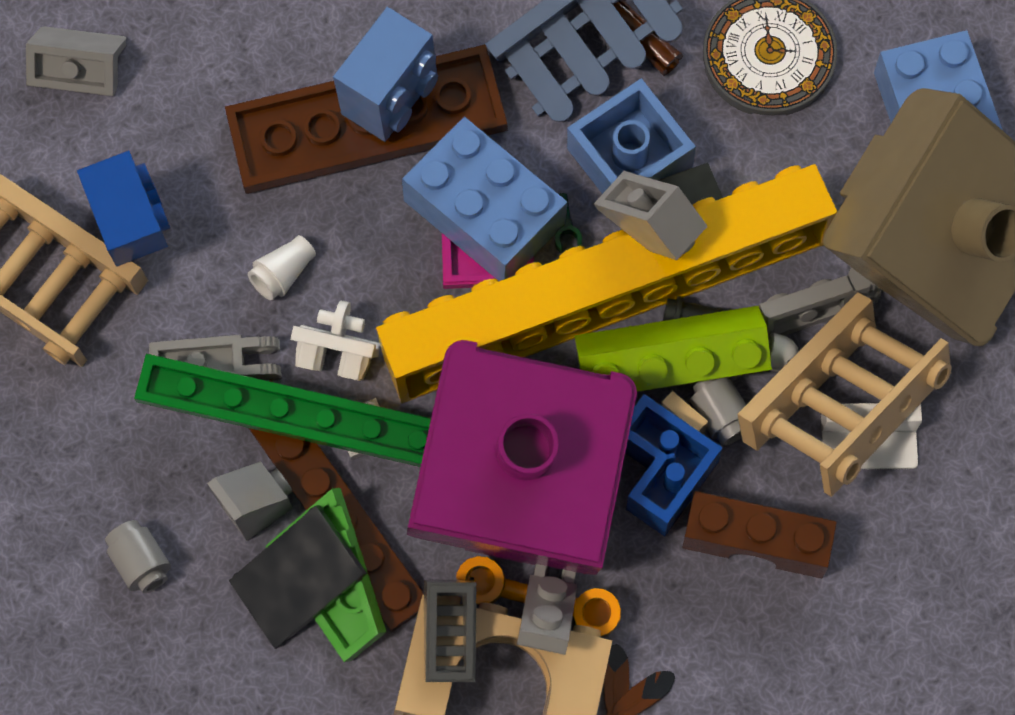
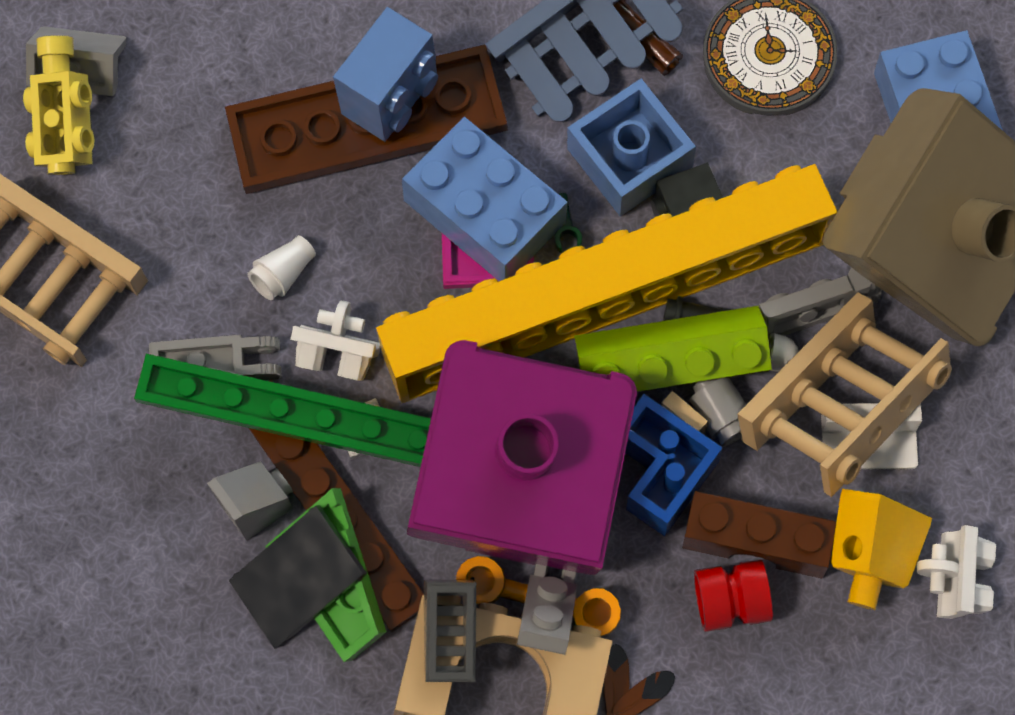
(59, 110): none -> light yellow brick
(125, 207): blue brick -> none
(137, 557): light grey brick -> none
(652, 214): light grey slope -> none
(739, 594): none -> red wheel
(876, 544): none -> yellow torso
(954, 573): none -> white hips

